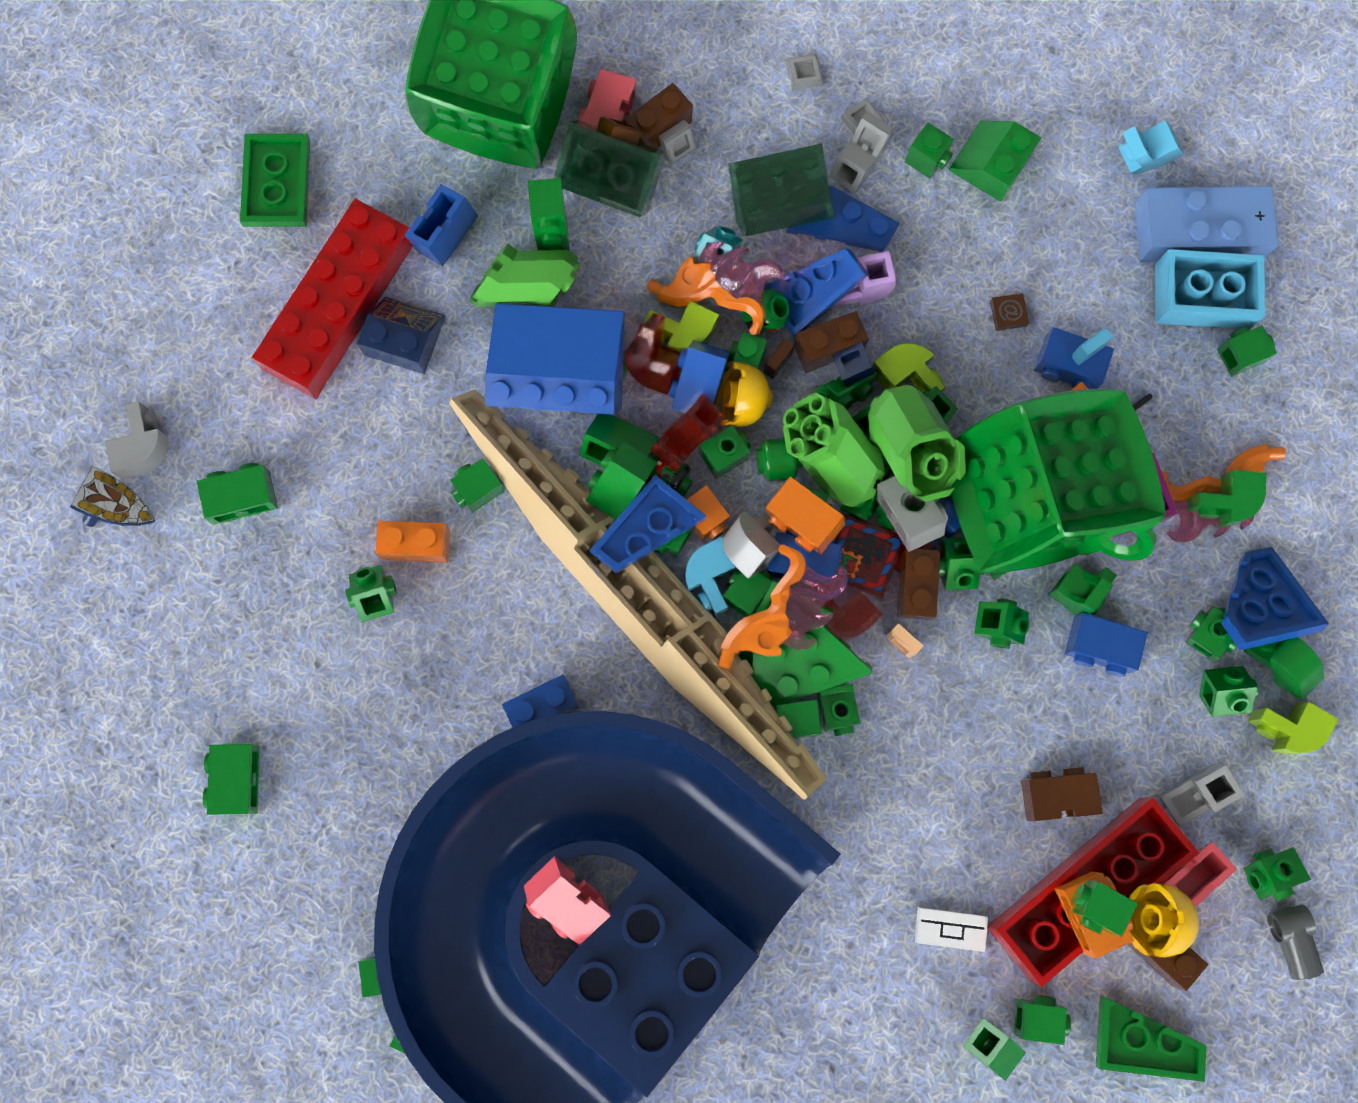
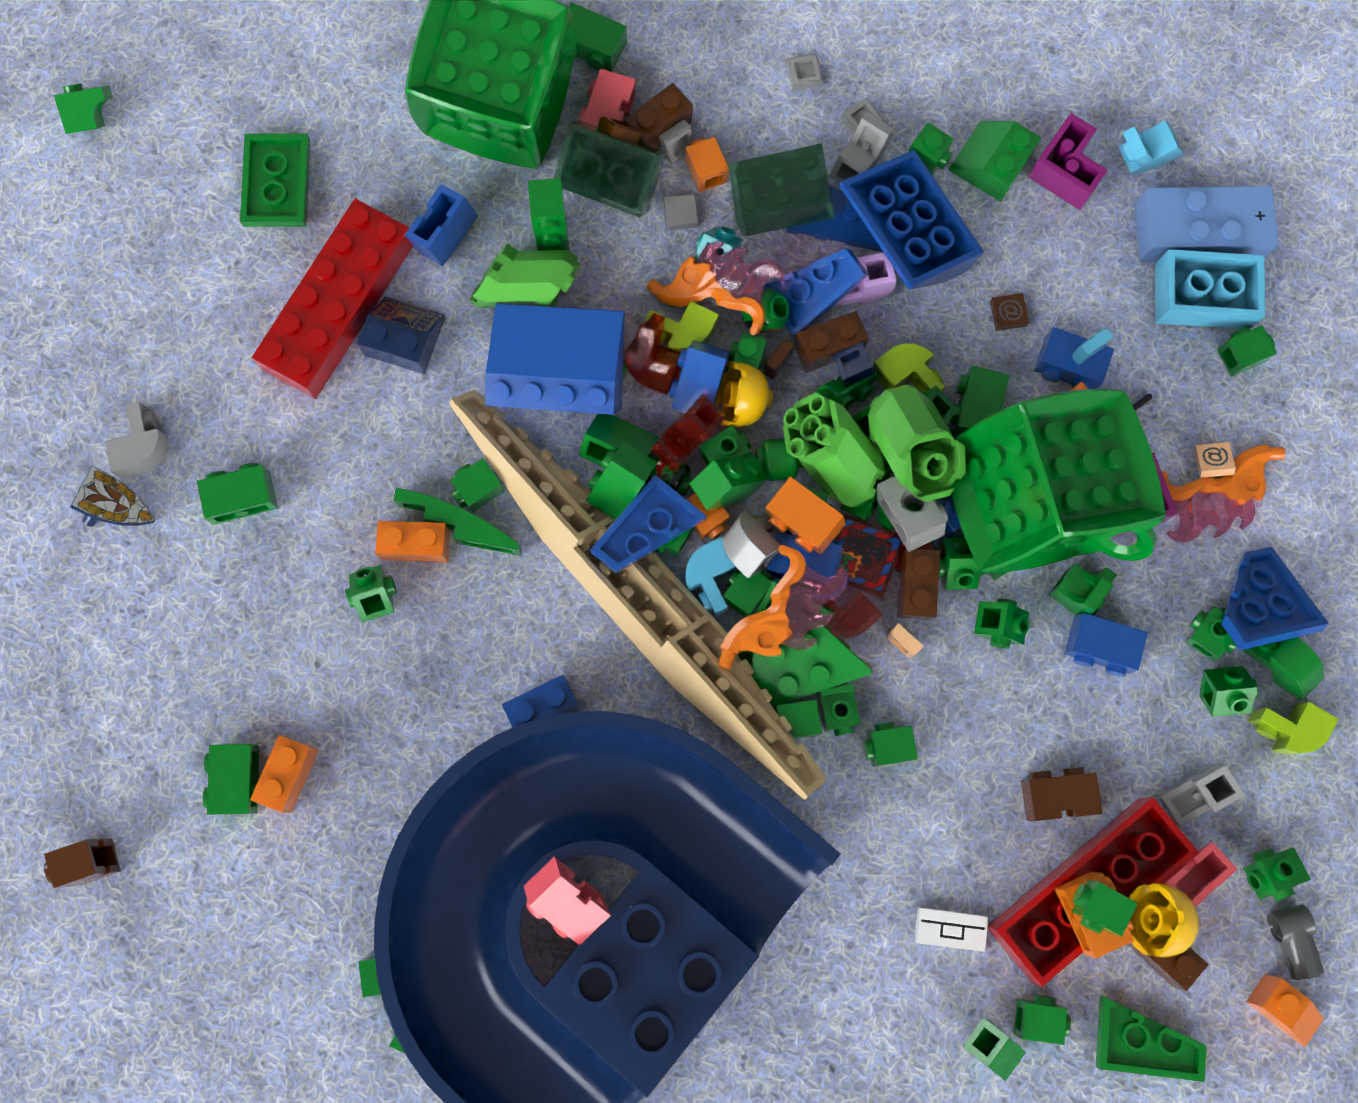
(81, 863): none -> reddish brown brick
(82, 108): none -> green brick
(284, 774): none -> orange brick
(467, 527): none -> green slope
(598, 38): none -> green brick
(680, 212): none -> light grey tile
(706, 164): none -> orange brick
(729, 481): none -> green brick
(890, 745): none -> green brick
(912, 221): none -> blue slope
(980, 397): none -> green brick
(1064, 167): none -> magenta brick
(1214, 459): none -> light nougat tile
(1239, 498): green brick -> none
(1286, 1008): none -> orange slope

